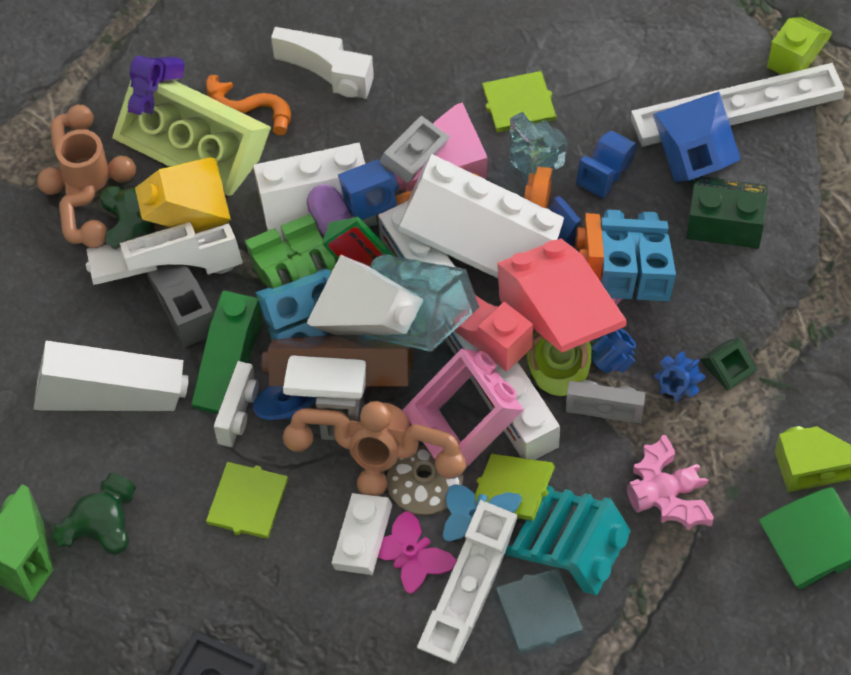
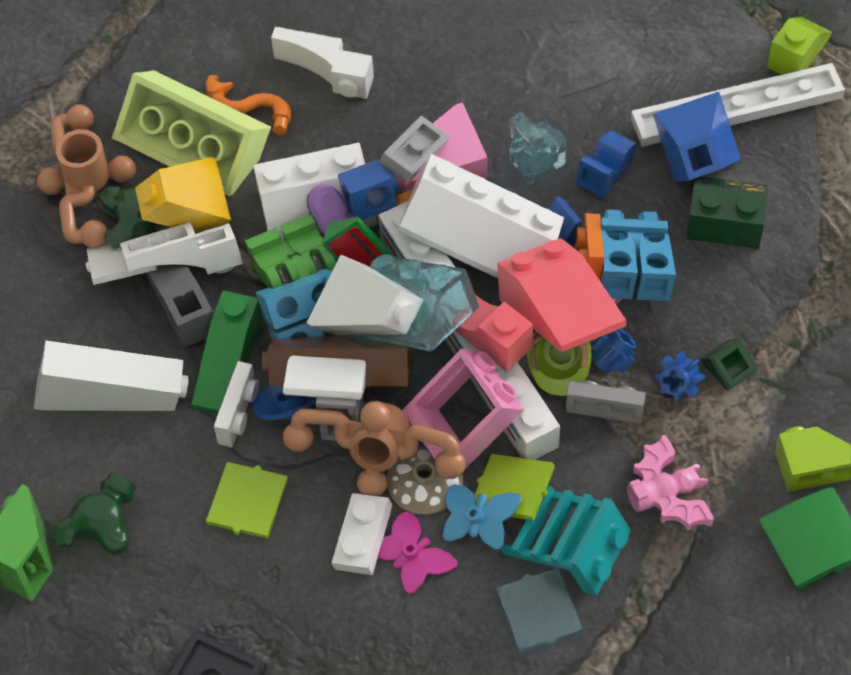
(146, 75): dark purple bar -> none
(469, 582): white slope -> none
(518, 94): lime piece -> none
(539, 187): orange plate -> none

